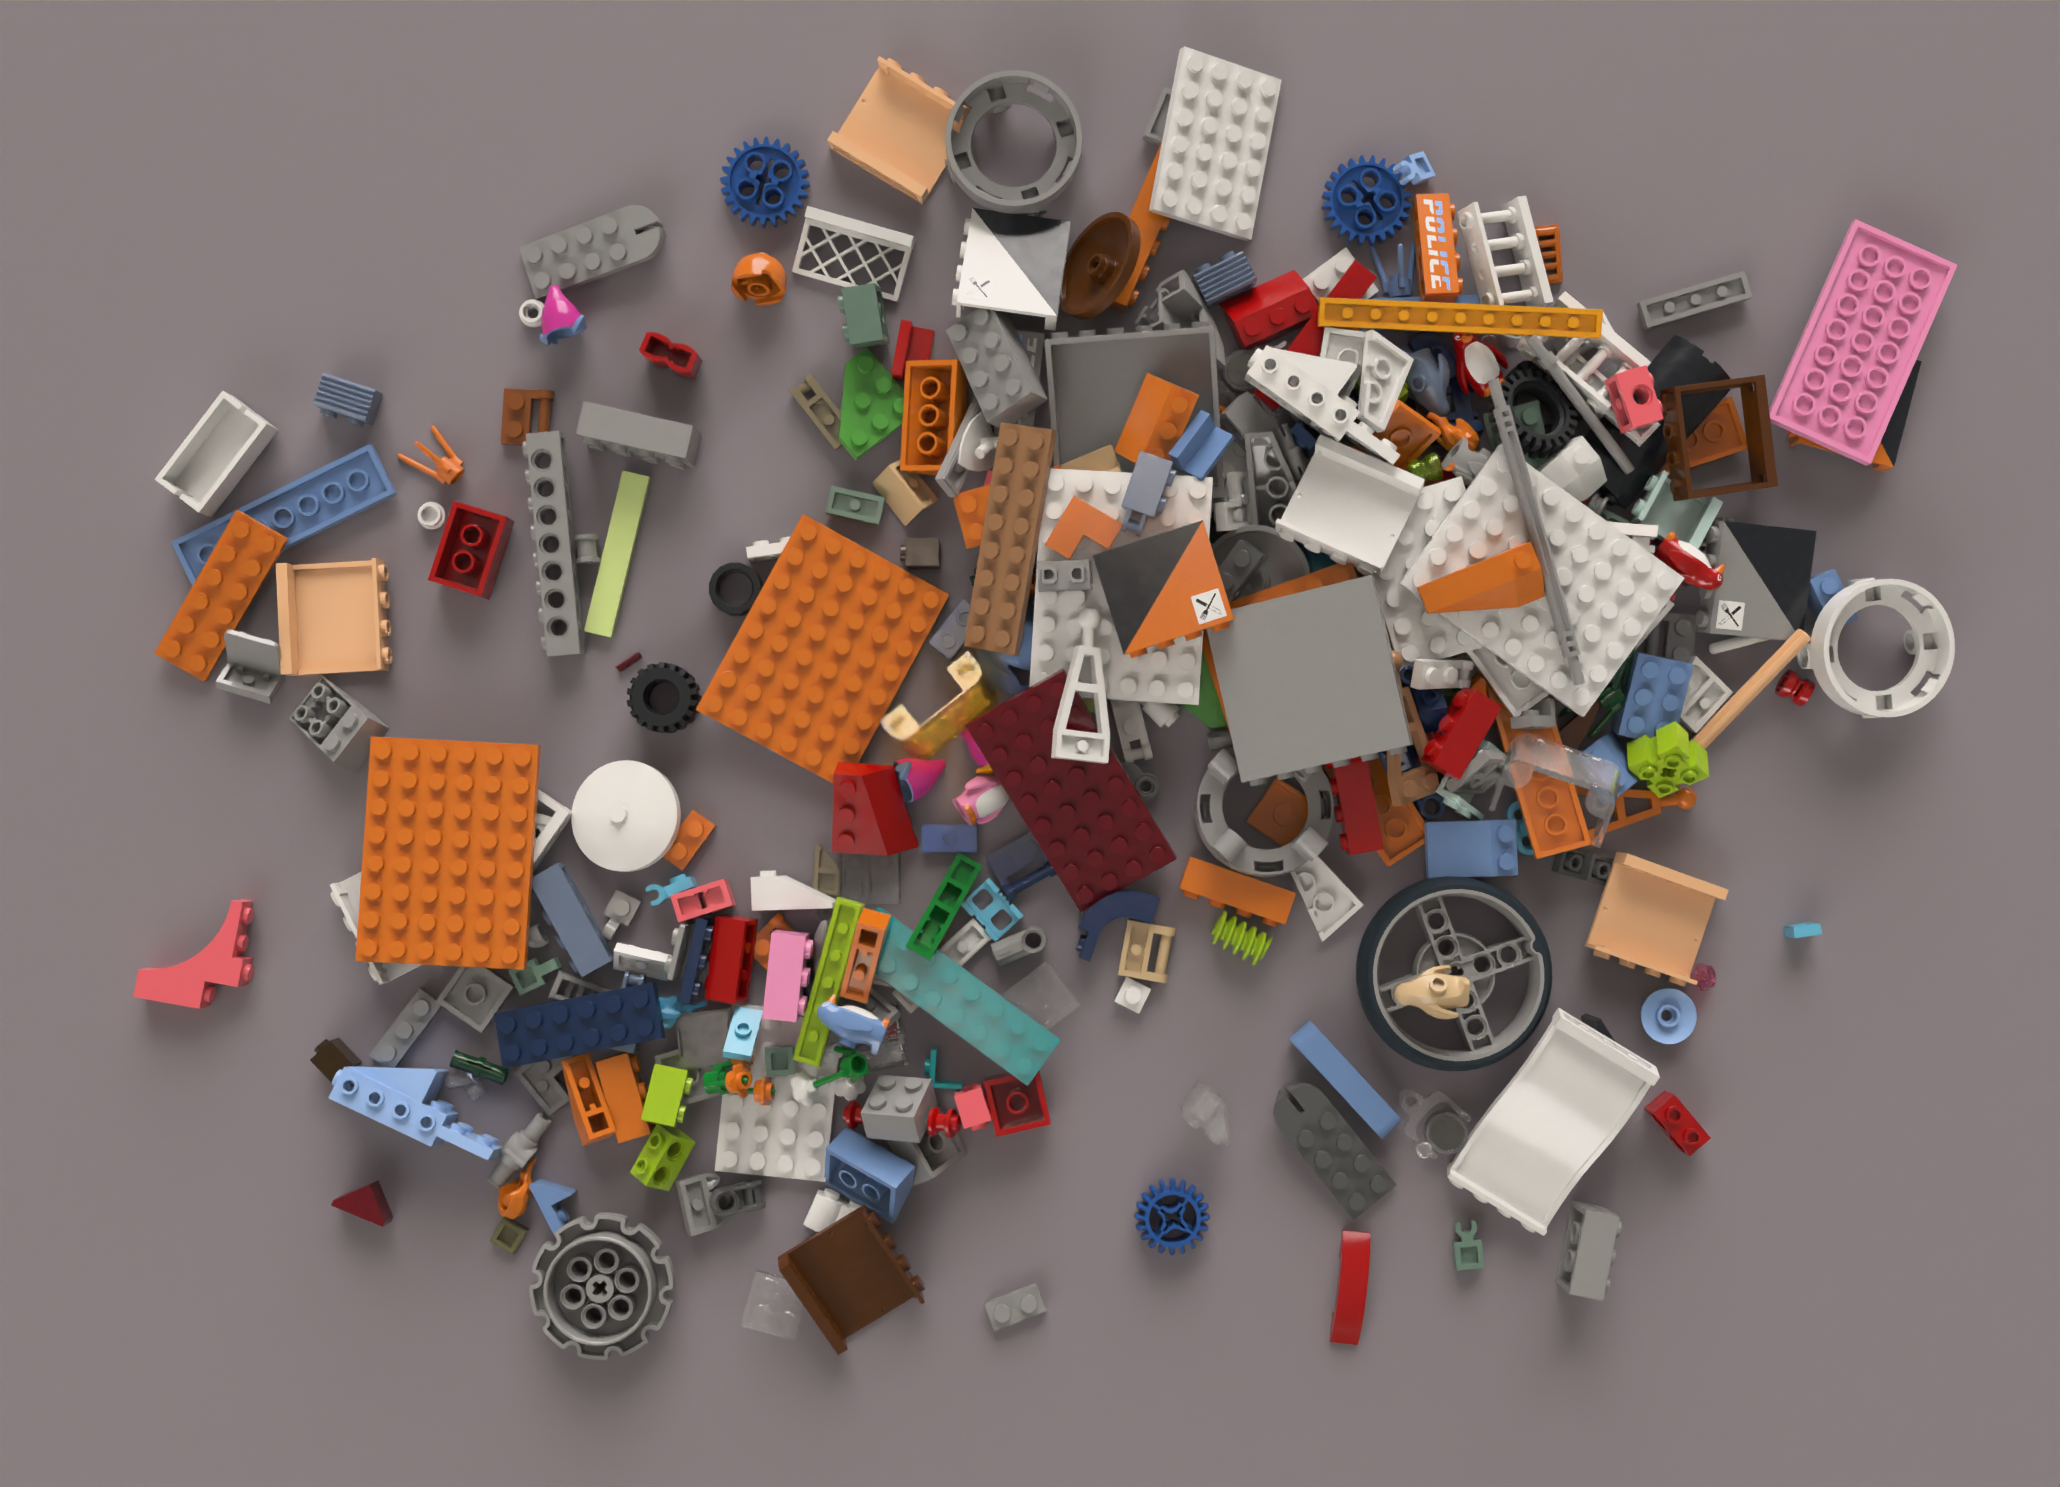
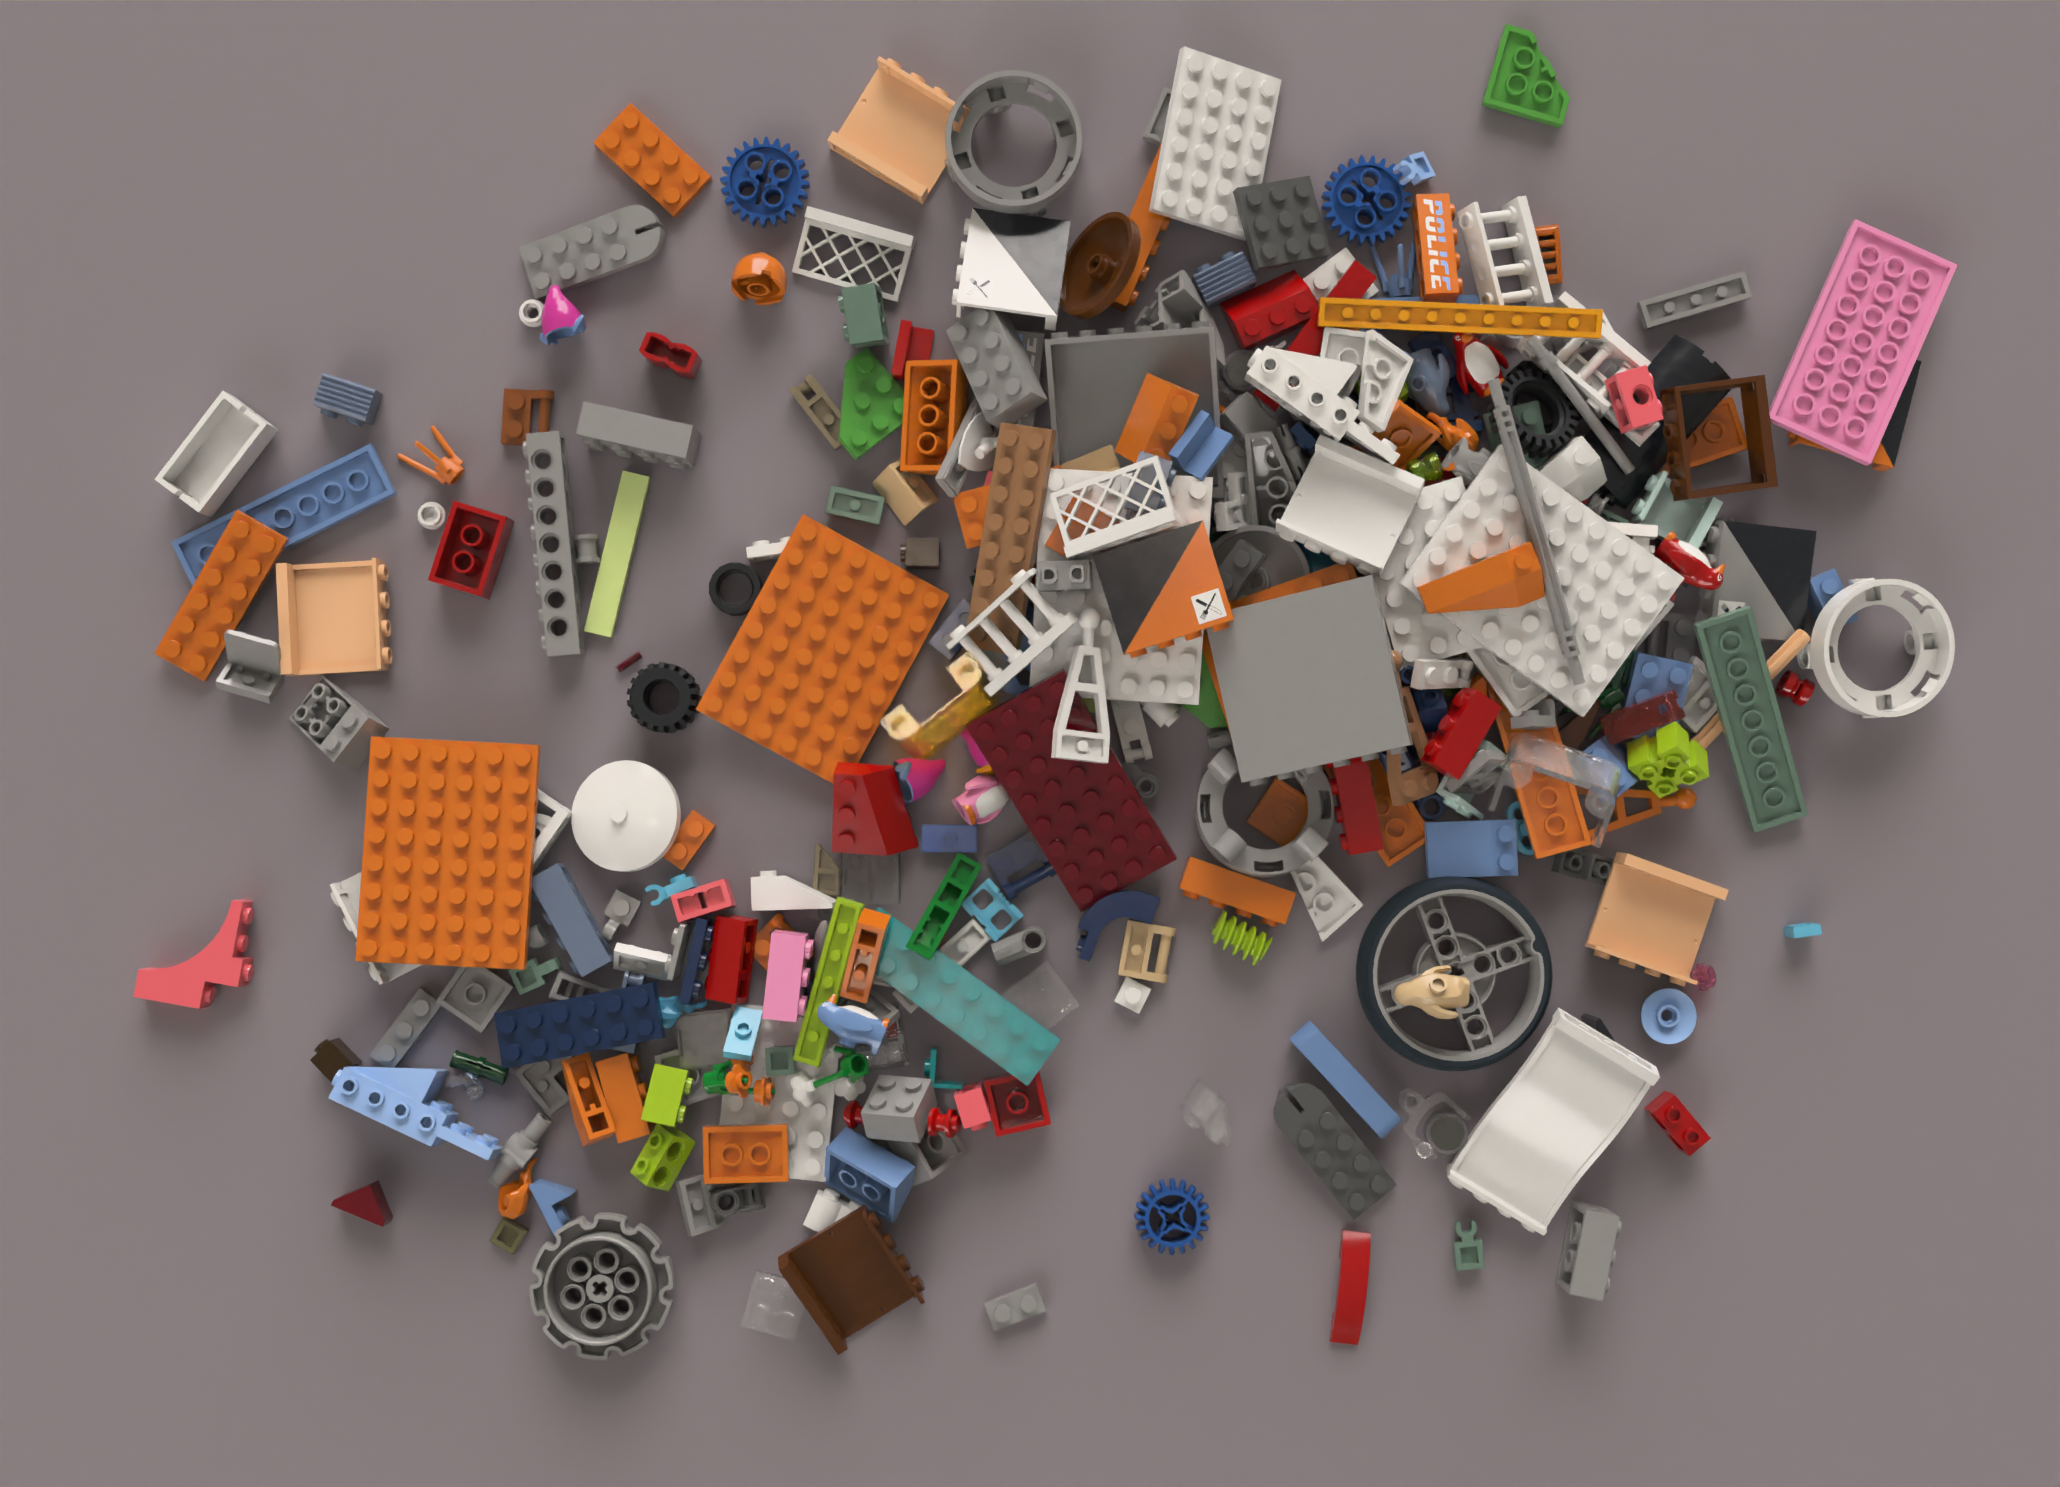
(652, 160): none -> orange plate
(746, 1153): none -> orange plate
(1038, 641): none -> white fence
(1128, 529): none -> white fence
(1281, 223): none -> dark grey plate
(1524, 80): none -> bright green plate
(1641, 717): none -> clear red plate
(1750, 718): none -> sand green plate

